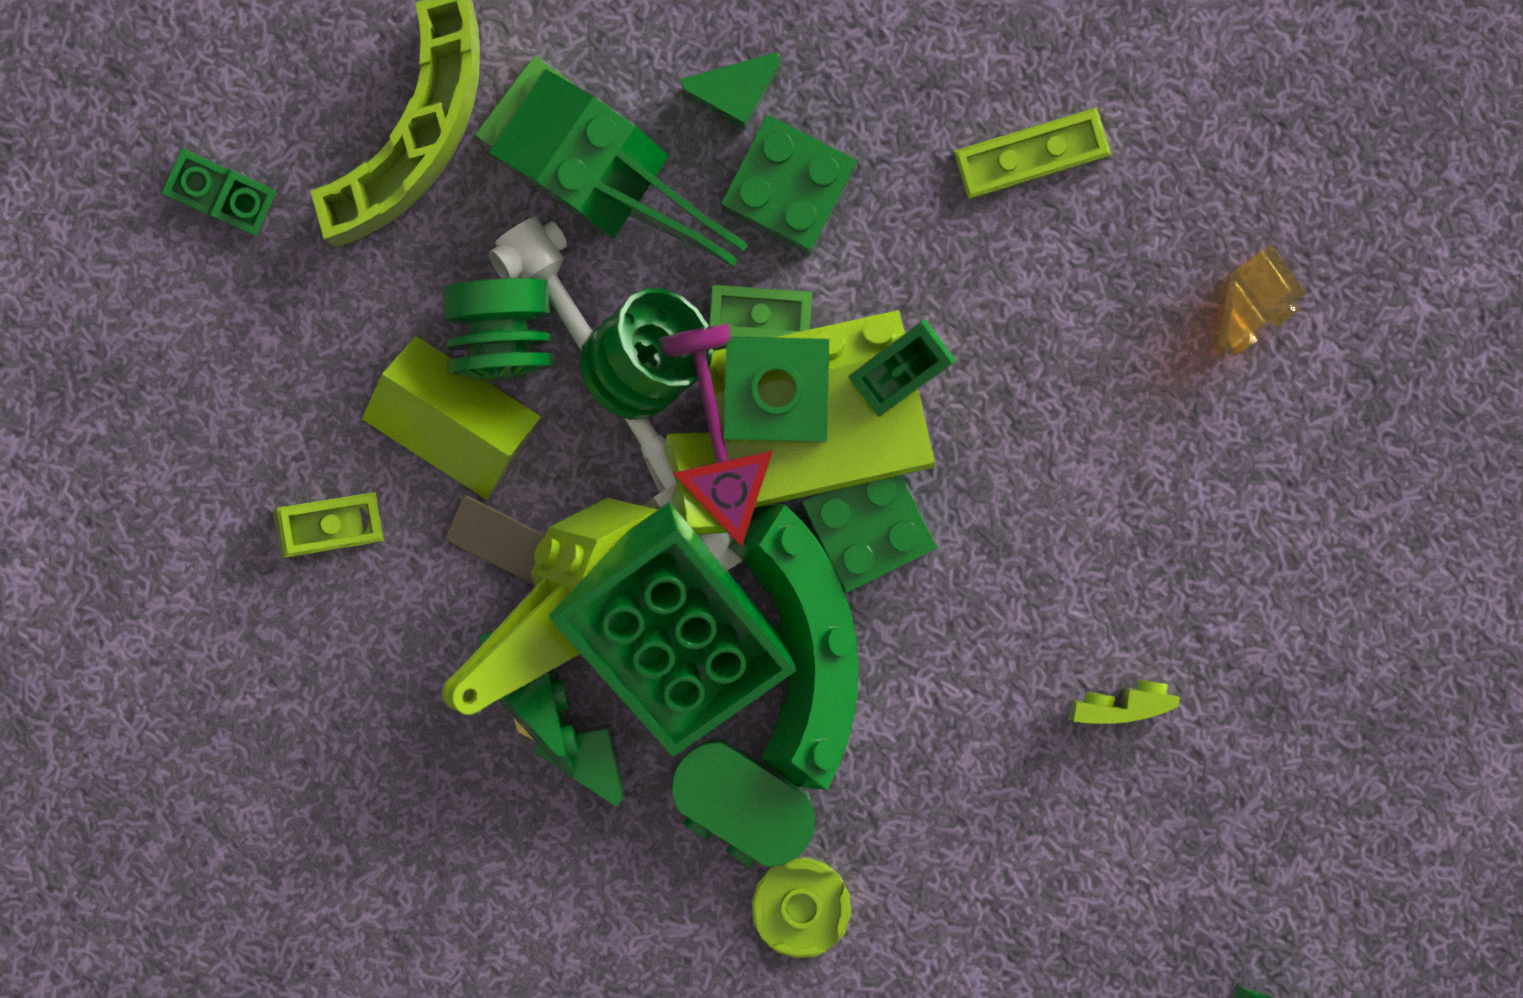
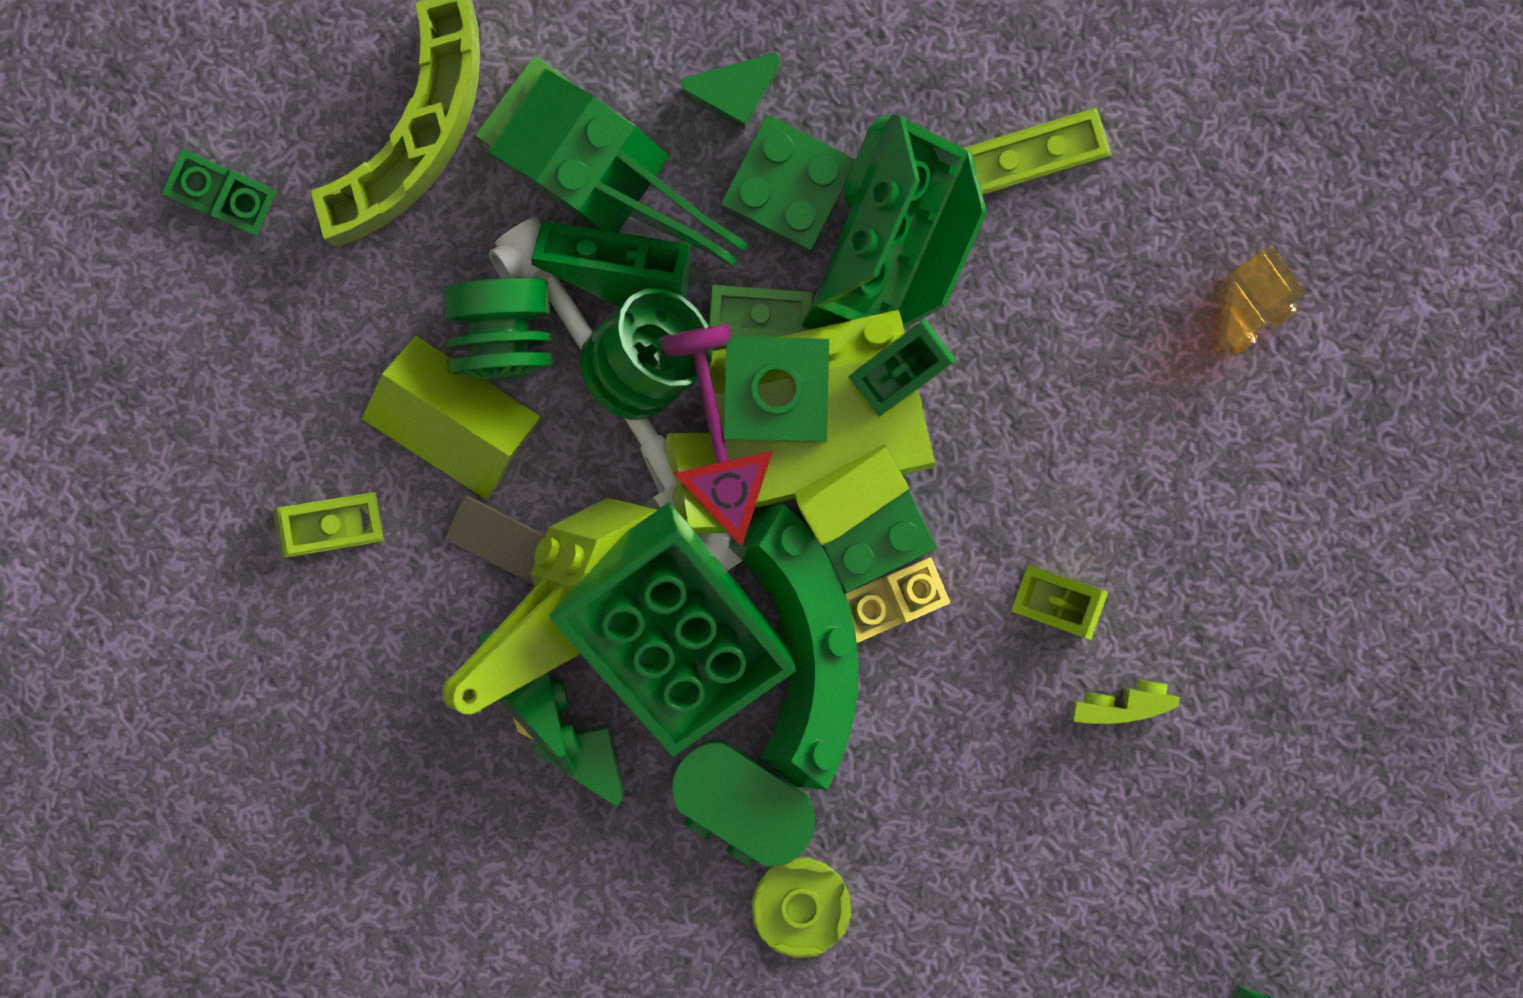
(611, 262): none -> green slope
(850, 494): none -> lime slope
(896, 599): none -> light yellow slope
(906, 230): none -> green slope
(1059, 602): none -> lime slope

